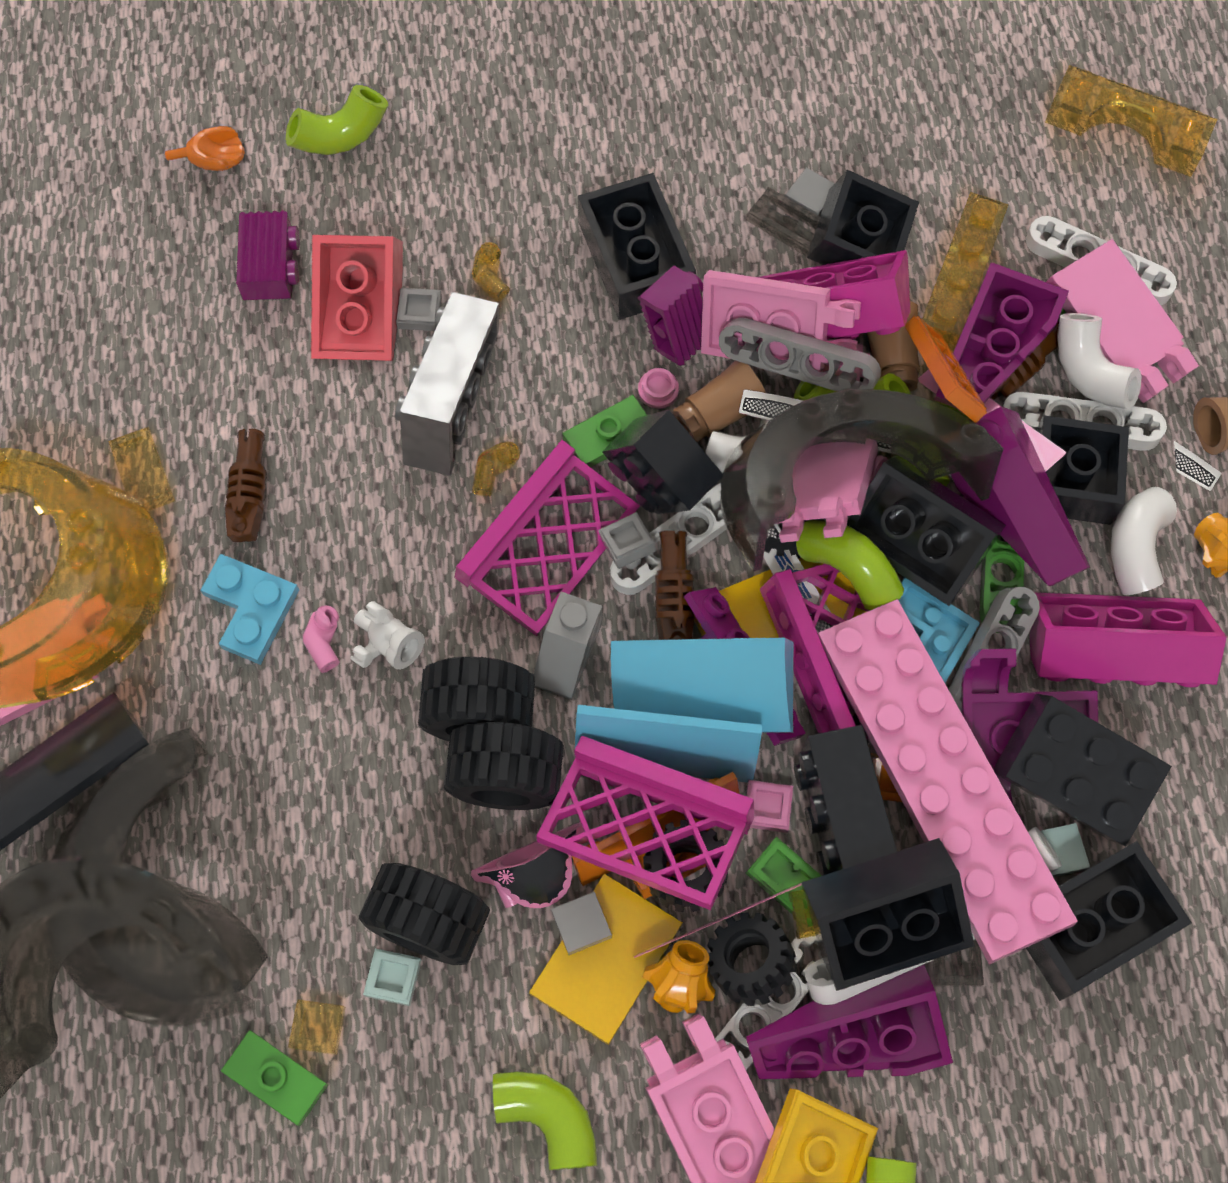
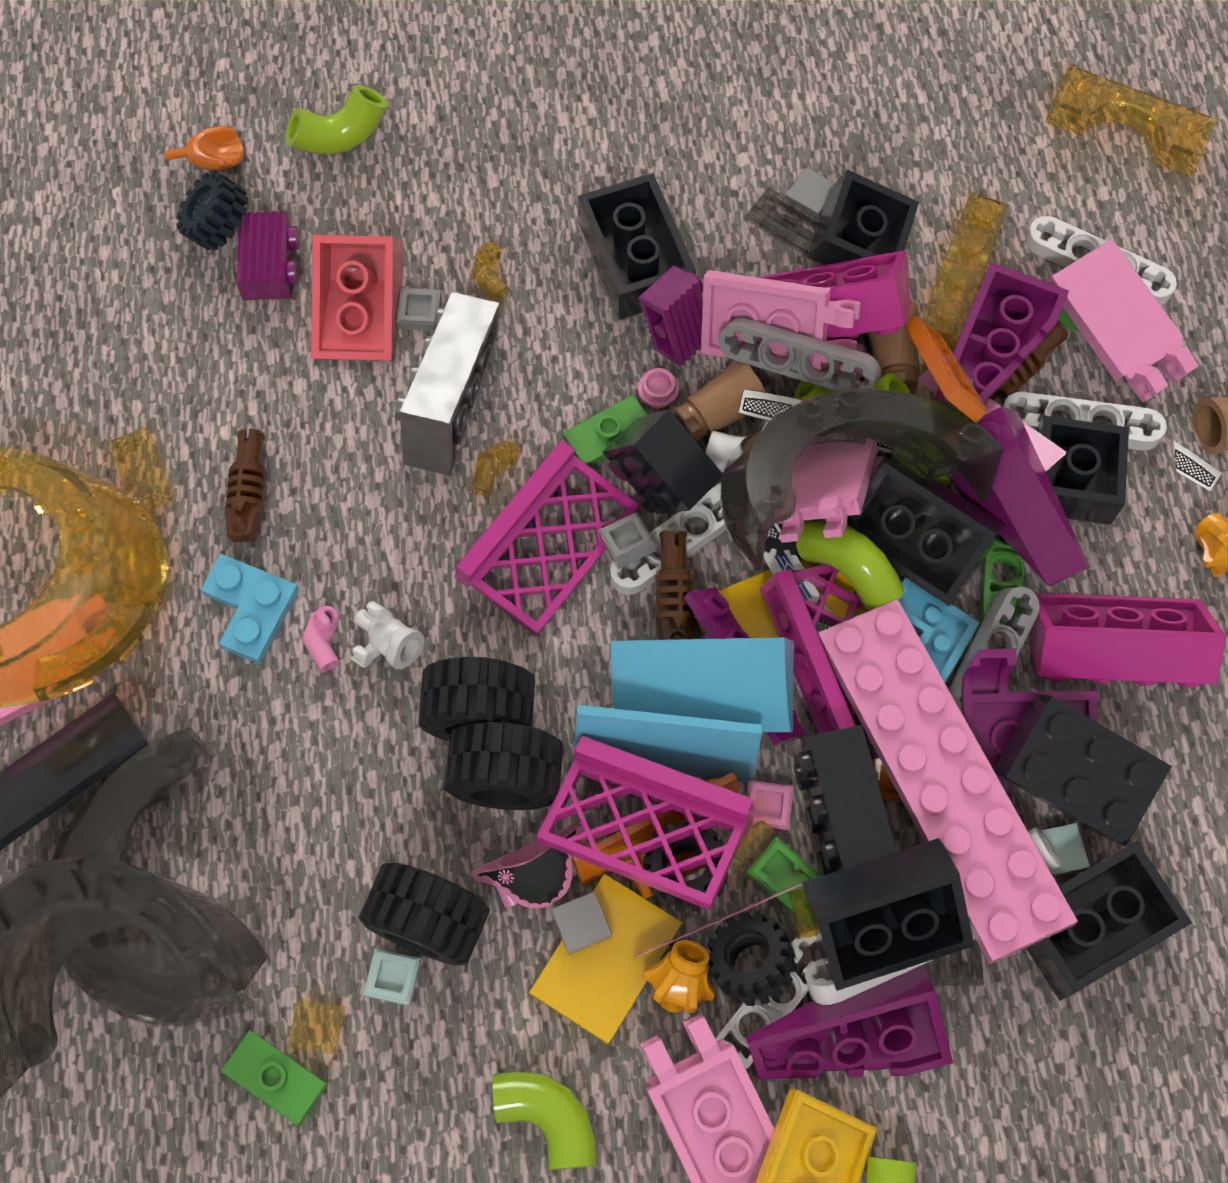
(212, 210): none -> black bush
(567, 645): light grey slope -> none
(752, 843): none -> clear yellow tile
(1088, 367): white cylinder -> none
(1135, 540): white cylinder -> none

